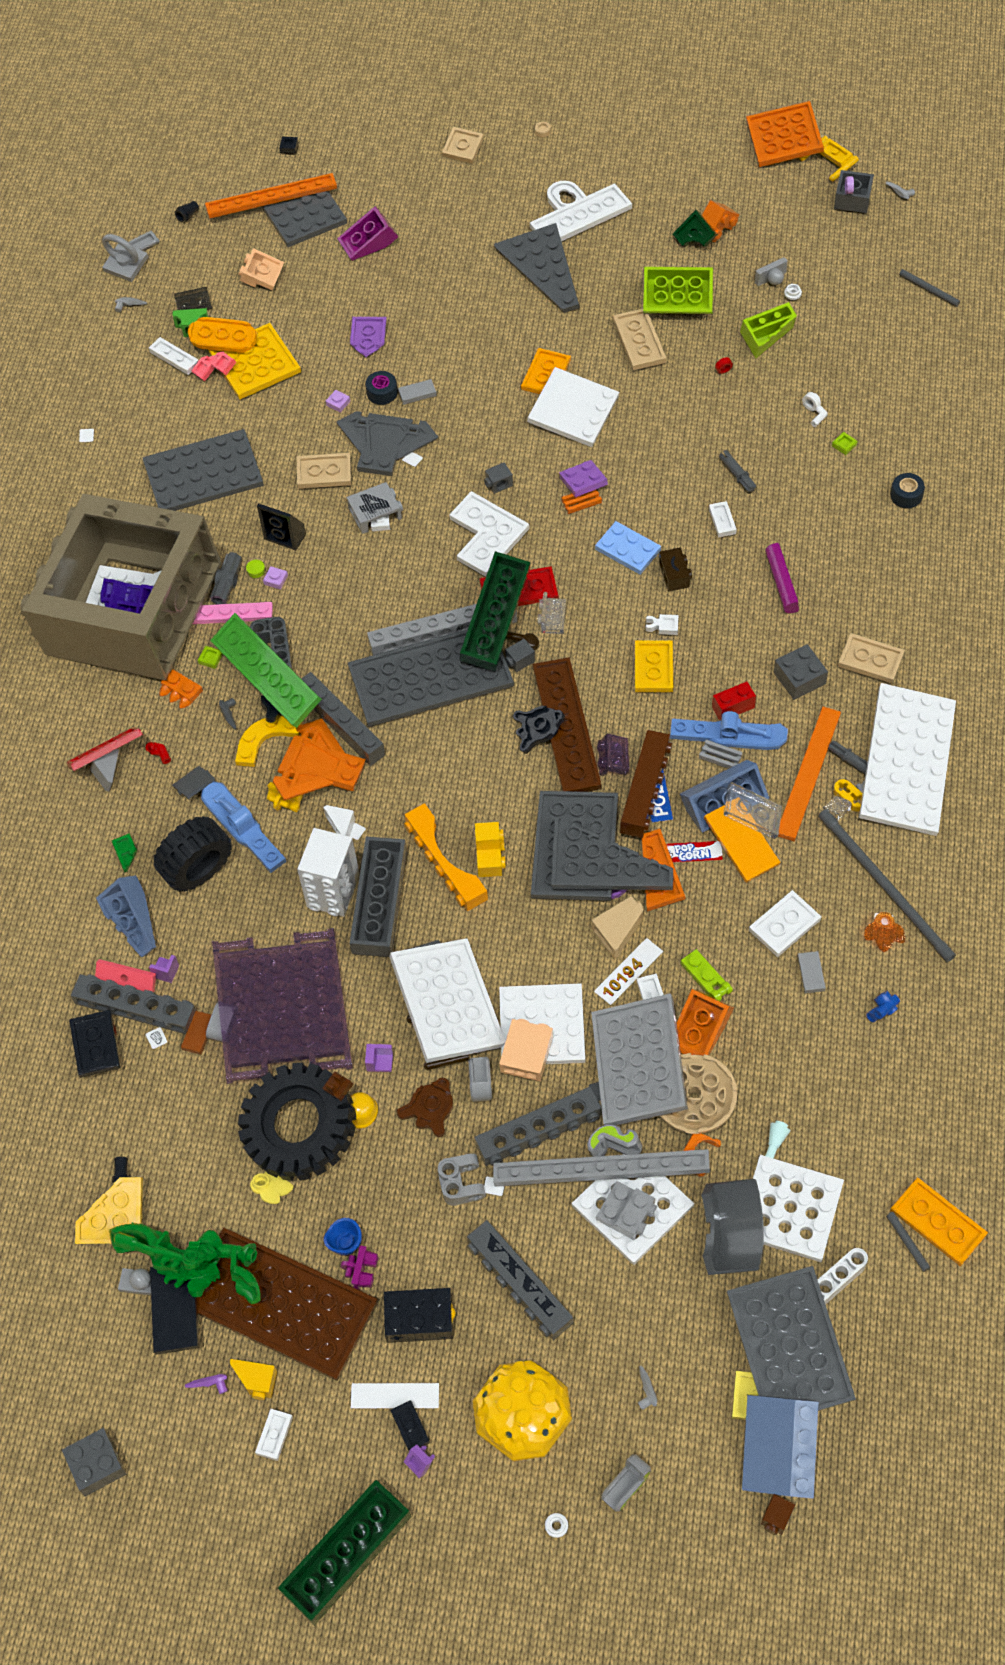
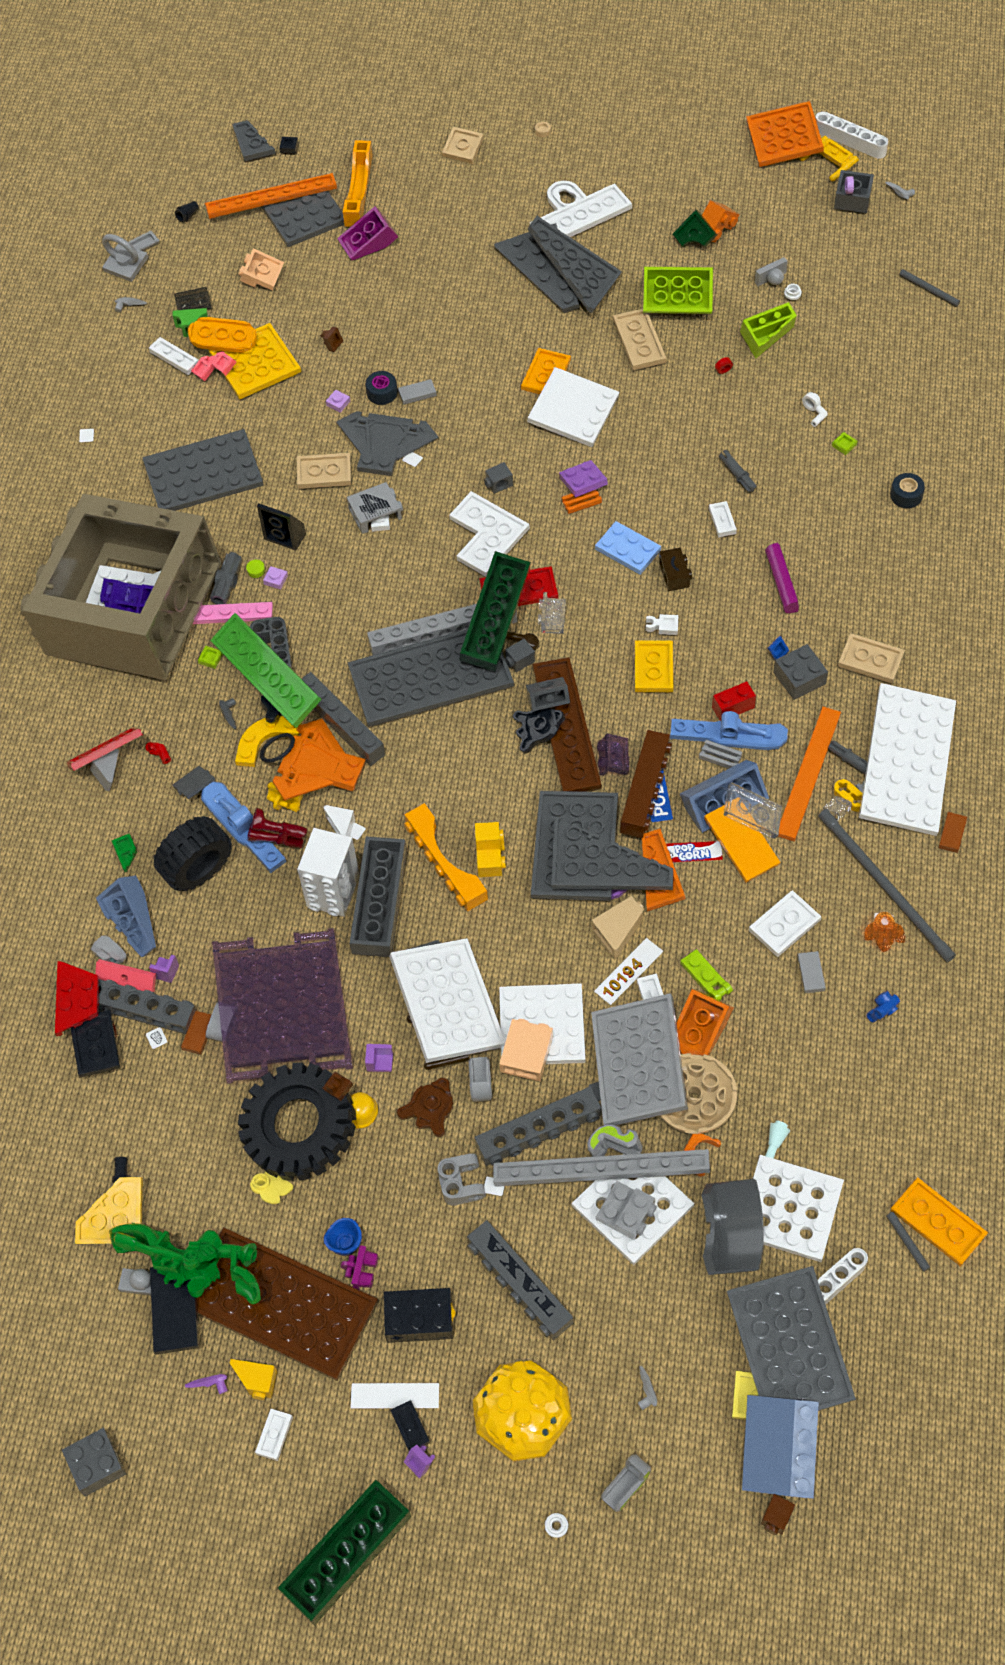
(75, 997): none -> red wing
(108, 950): none -> light grey rock
(181, 688): orange plate -> none
(250, 142): none -> dark grey wing
(272, 740): none -> black piece
(289, 834): none -> dark red piece
(332, 338): none -> reddish brown tile
(361, 166): none -> light orange arch
(367, 334): medium lavender tile -> none
(547, 694): none -> dark grey brick
(581, 268): none -> dark grey wing
(778, 648): none -> blue slope
(852, 135): none -> white beam
(952, 832): none -> dark orange tile

